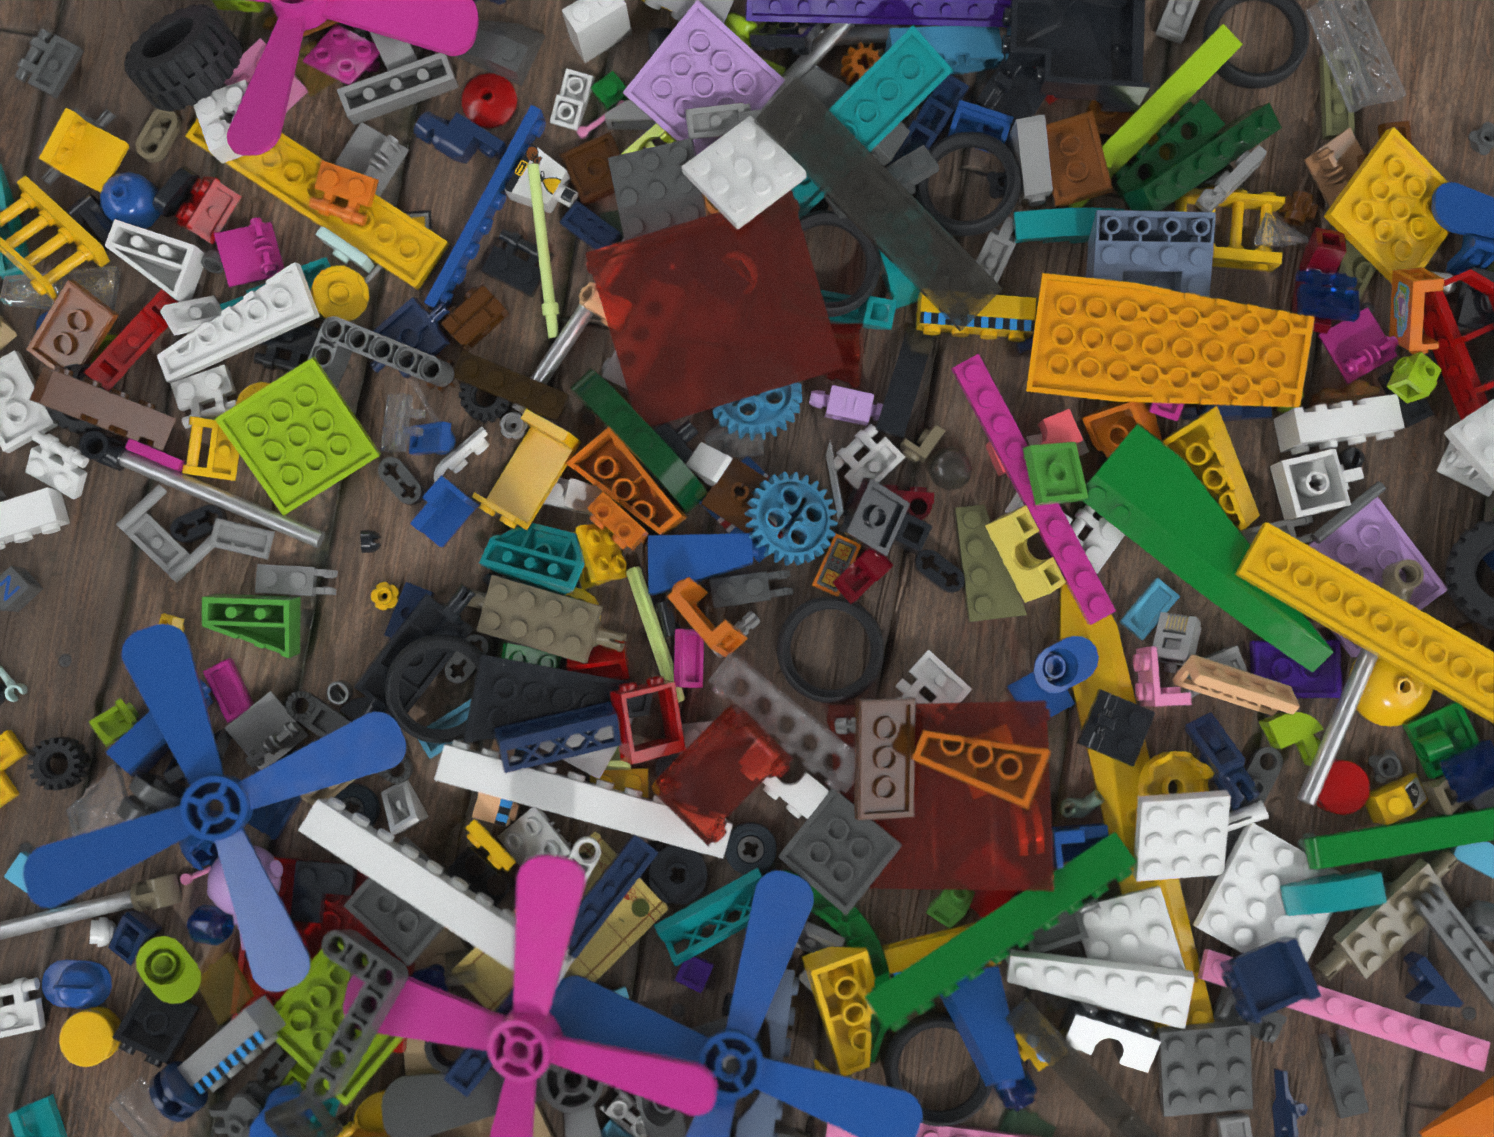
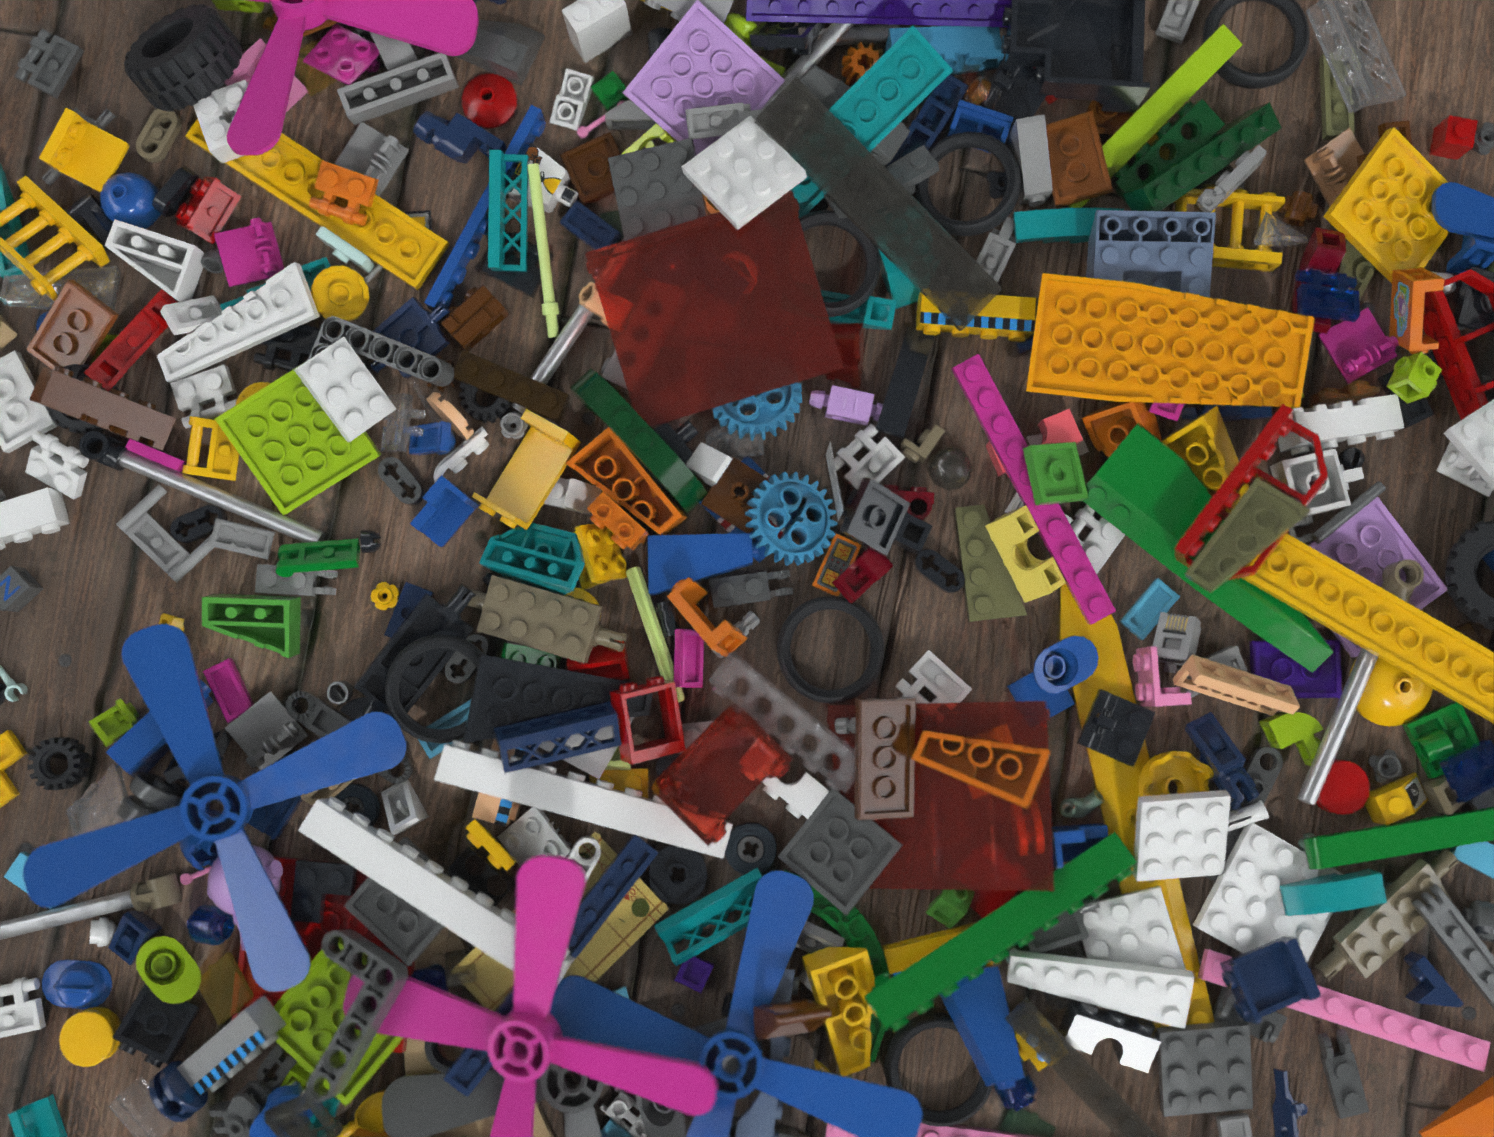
(317, 556): none -> green plate
(345, 389): none -> white plate
(450, 414): none -> light nougat tile
(497, 207): none -> teal fence
(789, 1018): none -> reddish brown tile
(978, 91): none -> clear orange tile
(1245, 473): none -> red plate
(1247, 531): none -> olive wing
(1453, 137): none -> red brick

